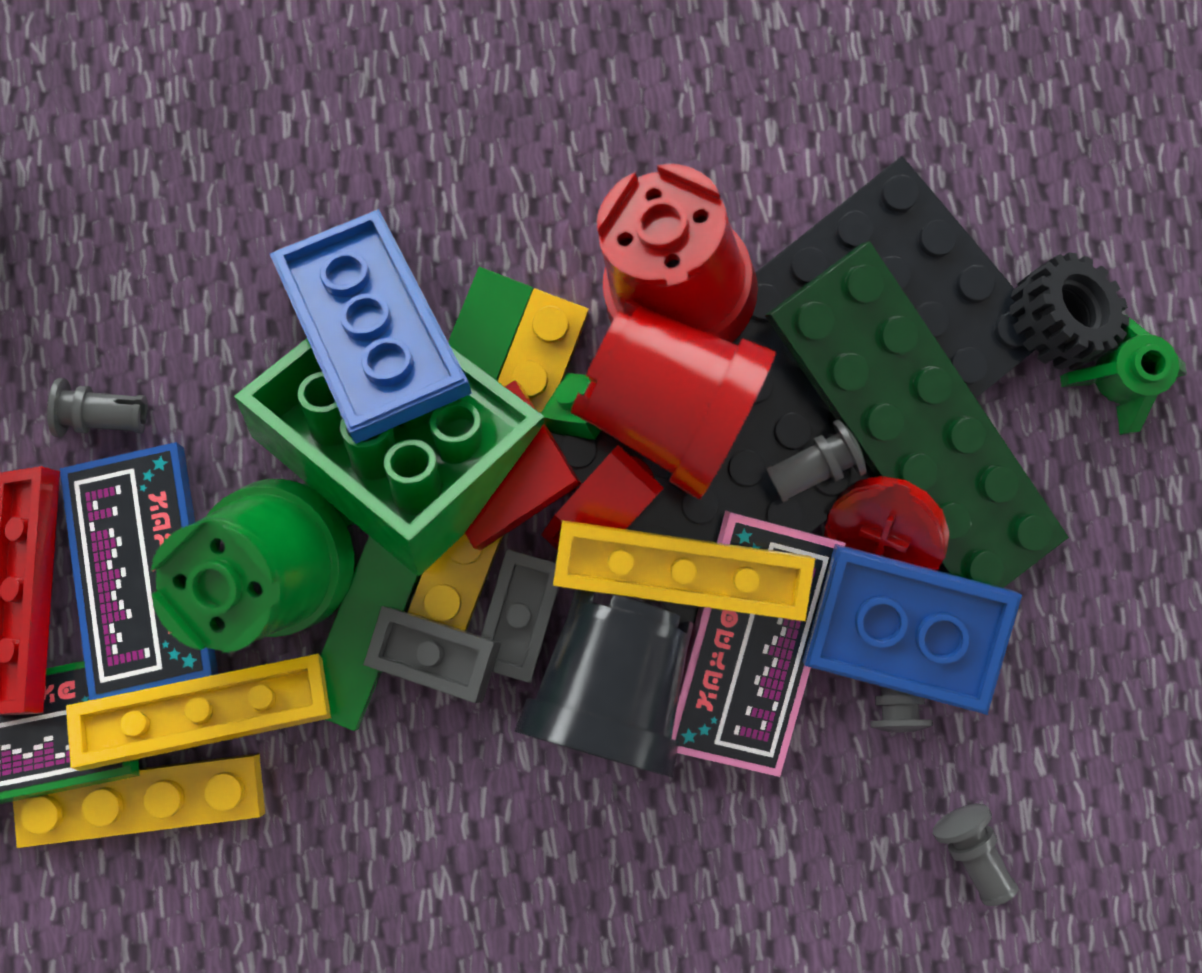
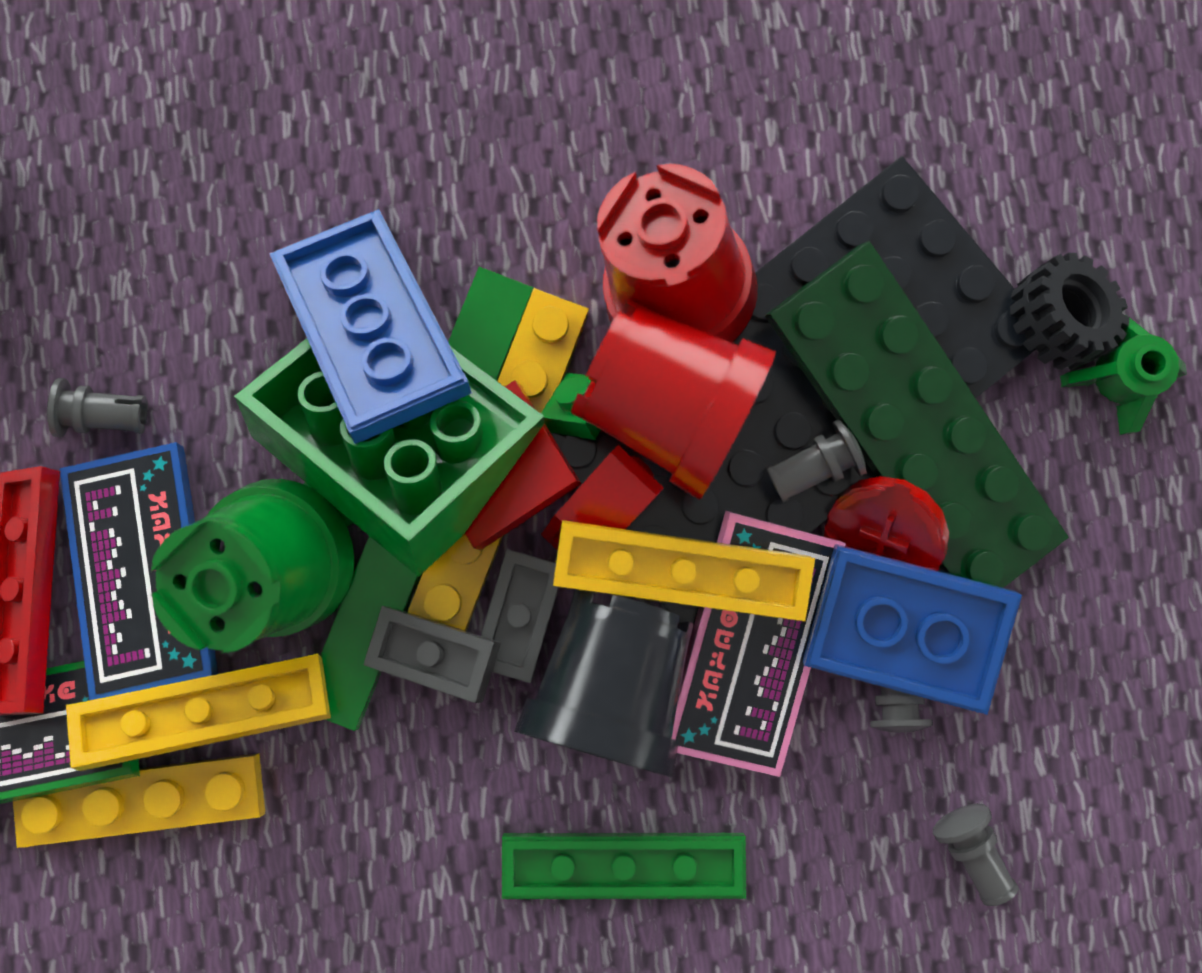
(623, 866): none -> green tile

